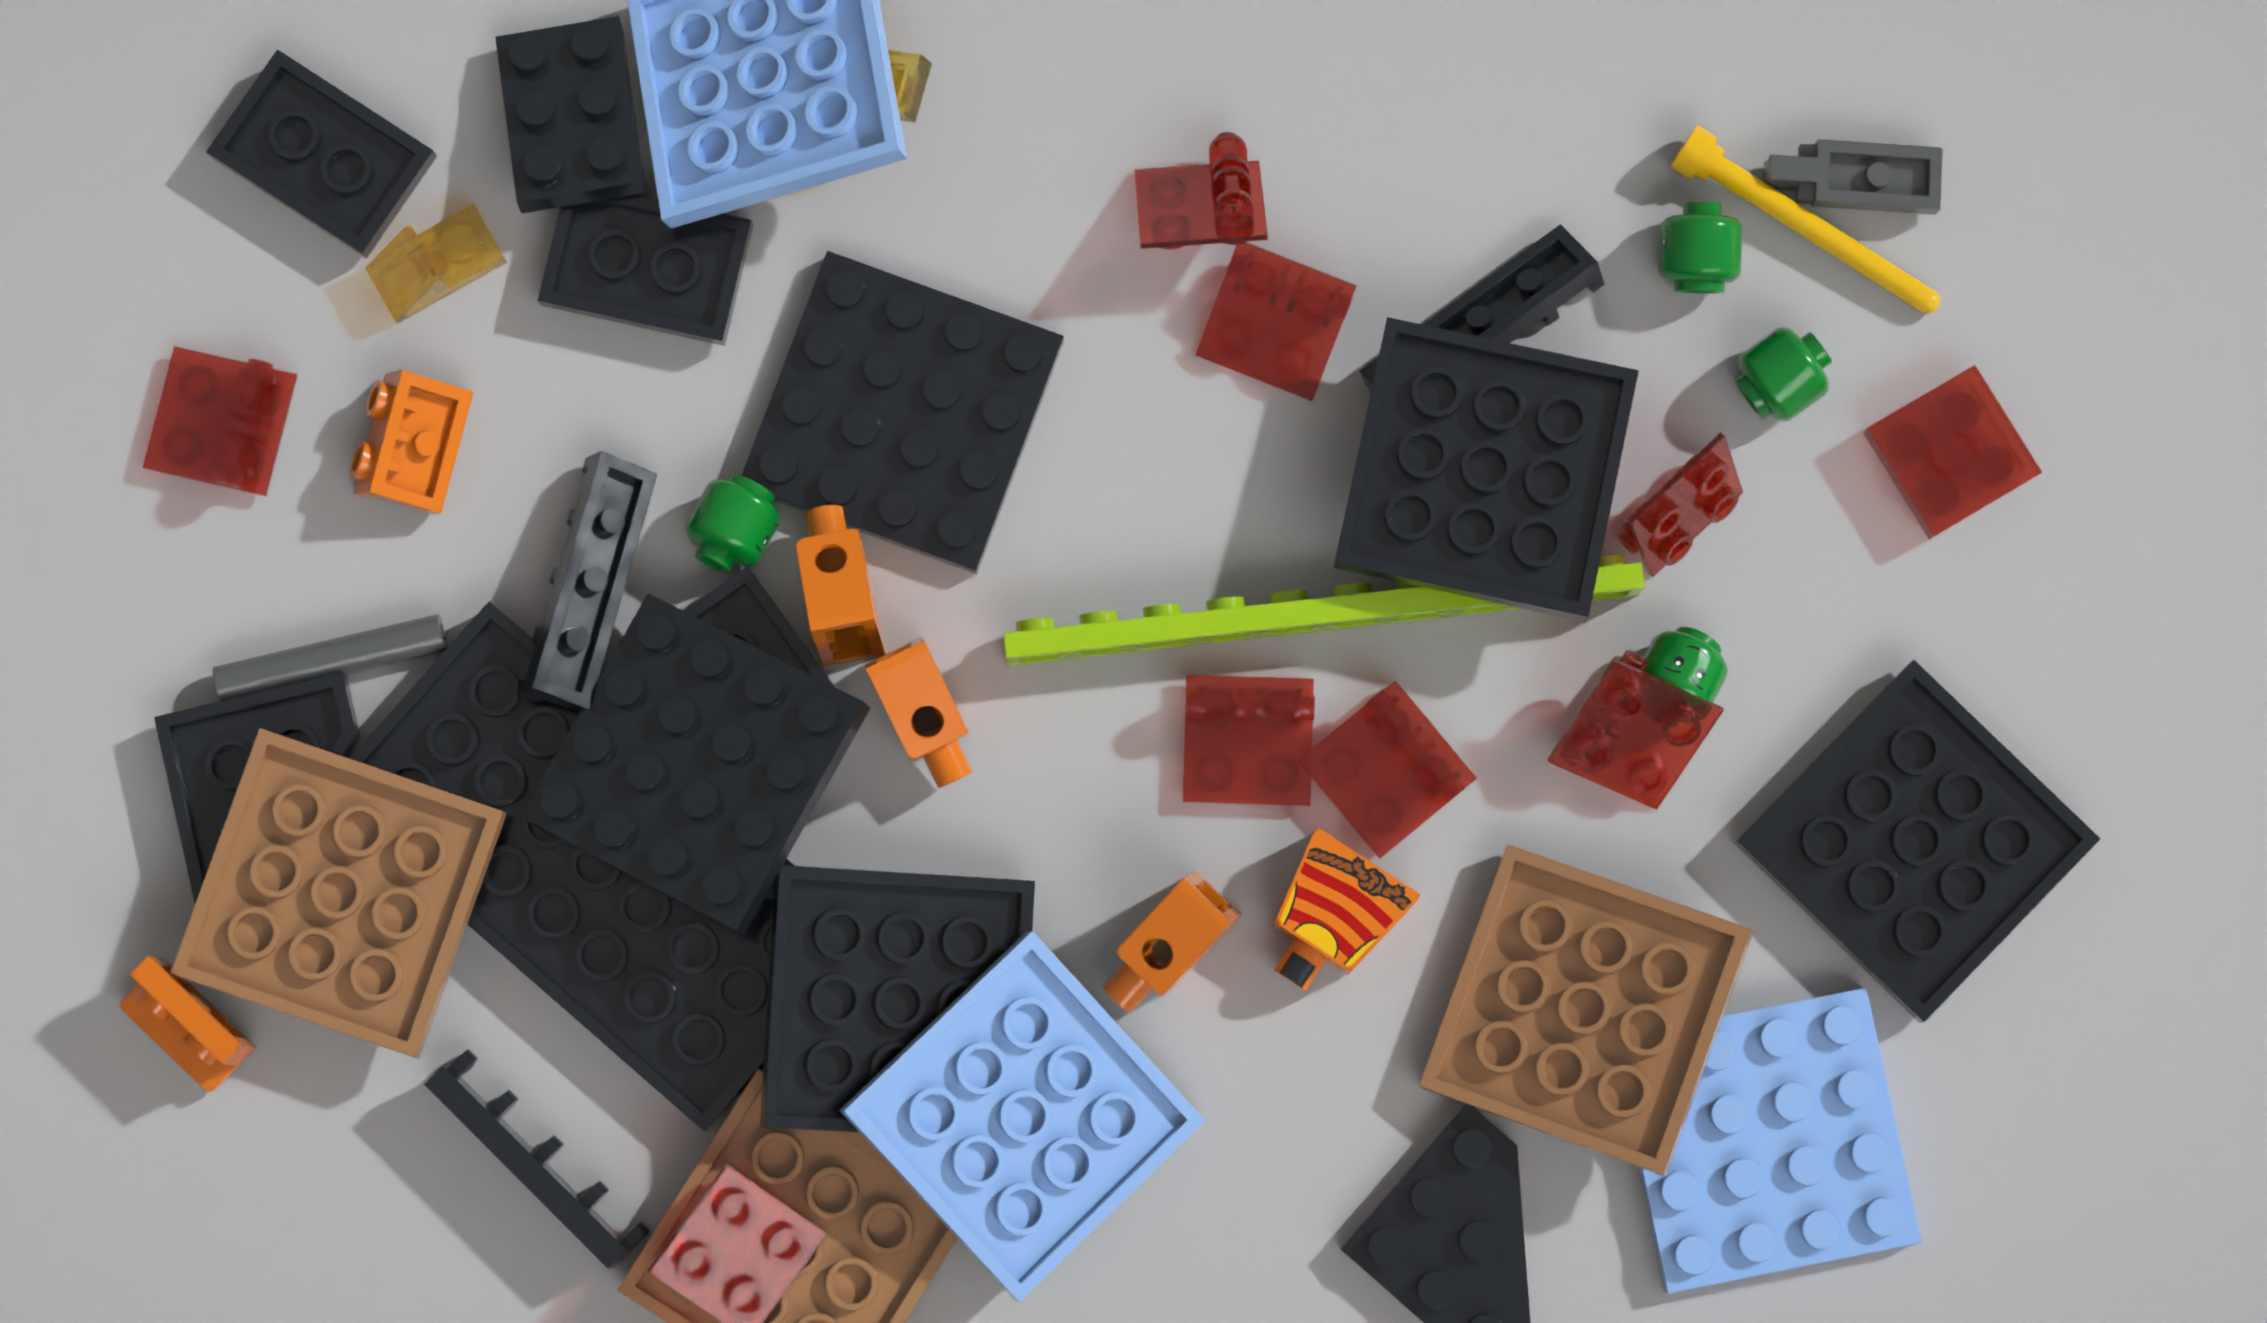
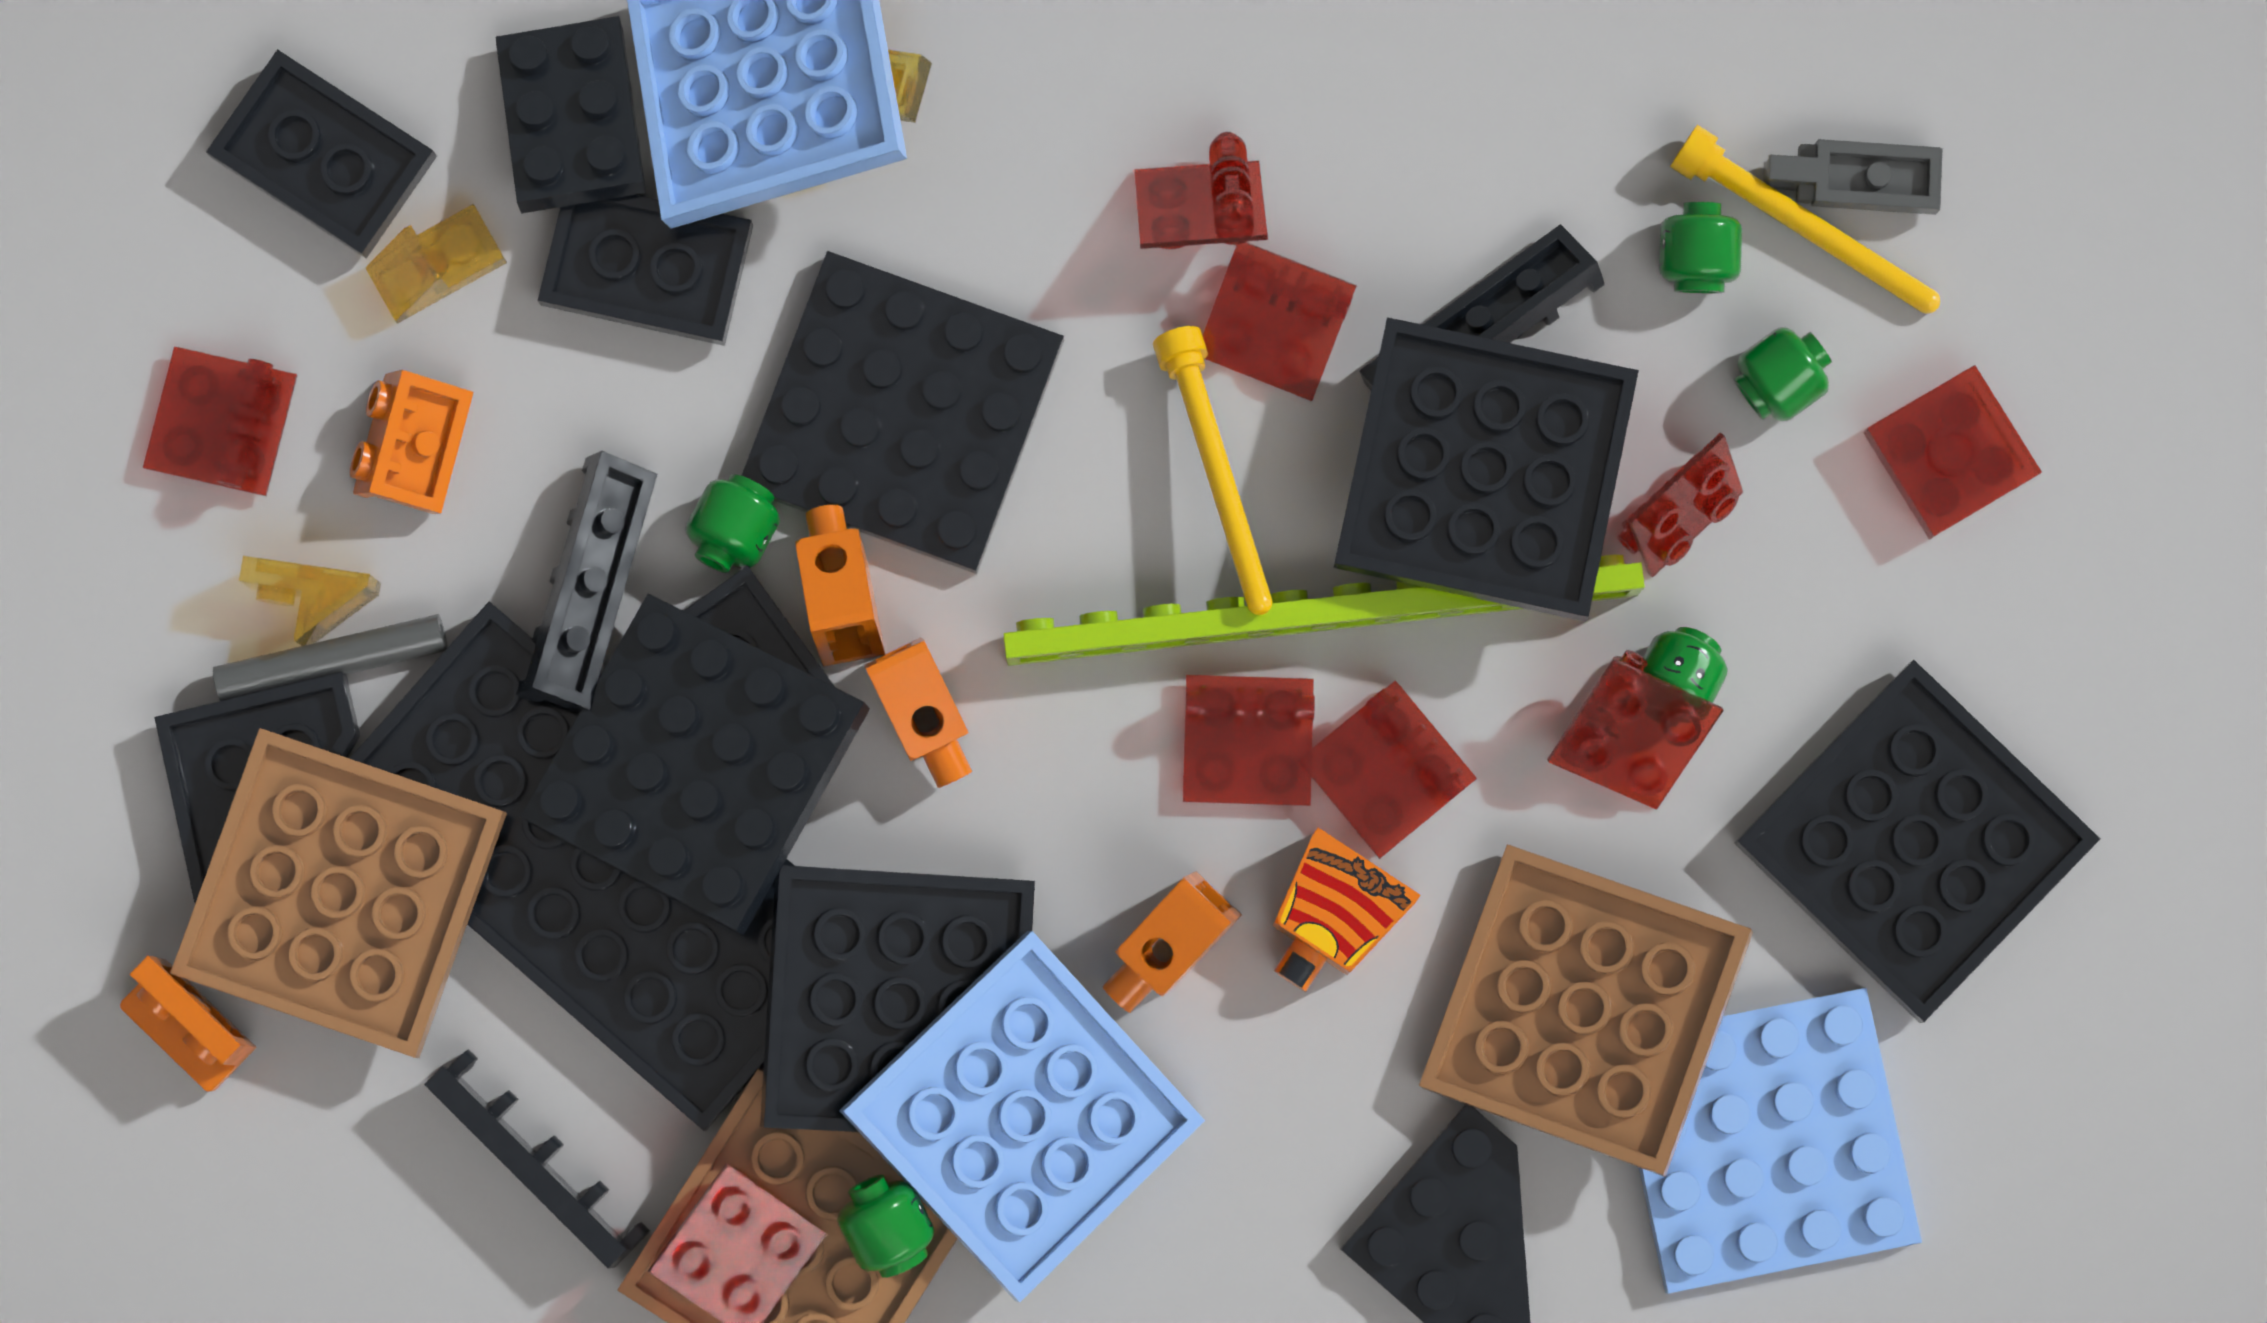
(325, 593): none -> clear yellow slope
(885, 1226): none -> green head
(1182, 356): none -> yellow piece

